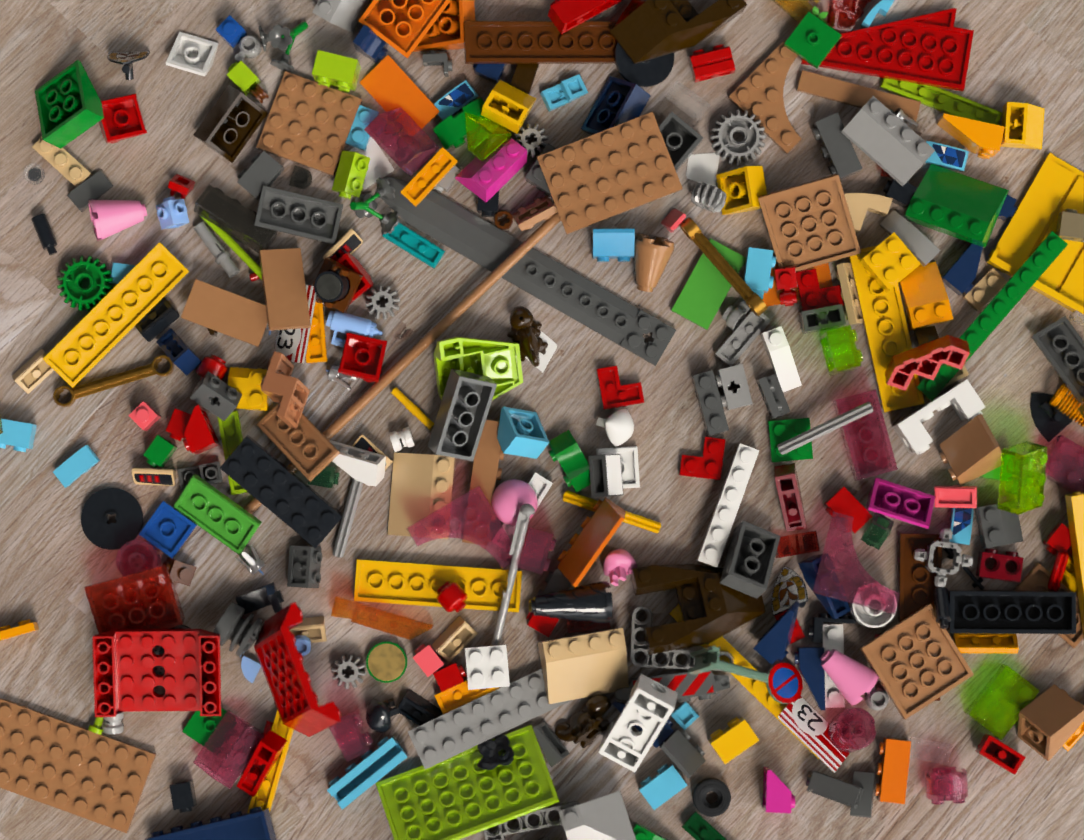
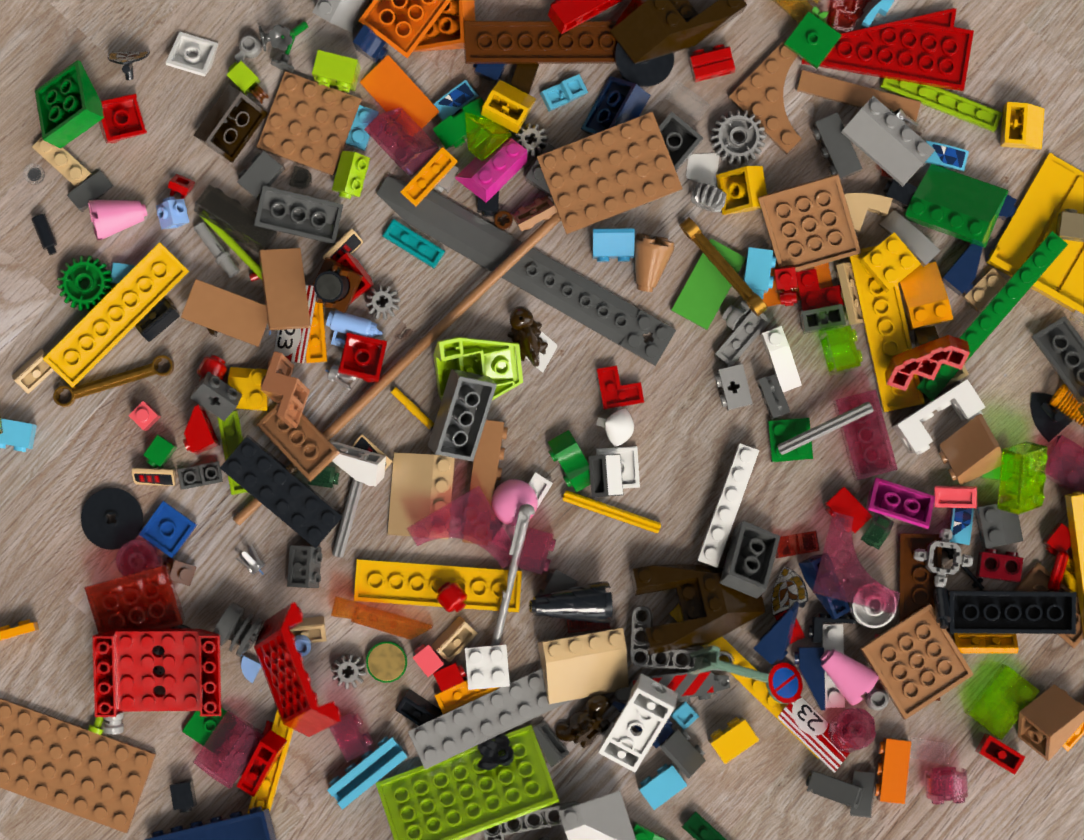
(76, 465): medium azure slope -> none
(178, 352): dark blue arch -> none
(178, 424): red brick -> none
(217, 514): bright green tile -> none
(231, 31): blue brick -> none
(261, 598): black bracket -> none
(365, 205): dark grey plant -> none
(378, 164): white sticker -> none
(379, 714): black piece -> none
(405, 435): white wheel -> none
(434, 58): dark grey bracket -> none
(521, 433): medium azure slope -> none
(542, 623): red brick -> none
(591, 540): orange slope -> none
(618, 565): bright pink piece -> none
(673, 220): coral slope -> none
(707, 466): red plate -> none
(710, 403): dark grey brick -> none
(711, 809): black tyre -> none
(776, 795): dark pink slope -> none
(790, 497): dark red slope -> none
(975, 135): light orange slope -> none

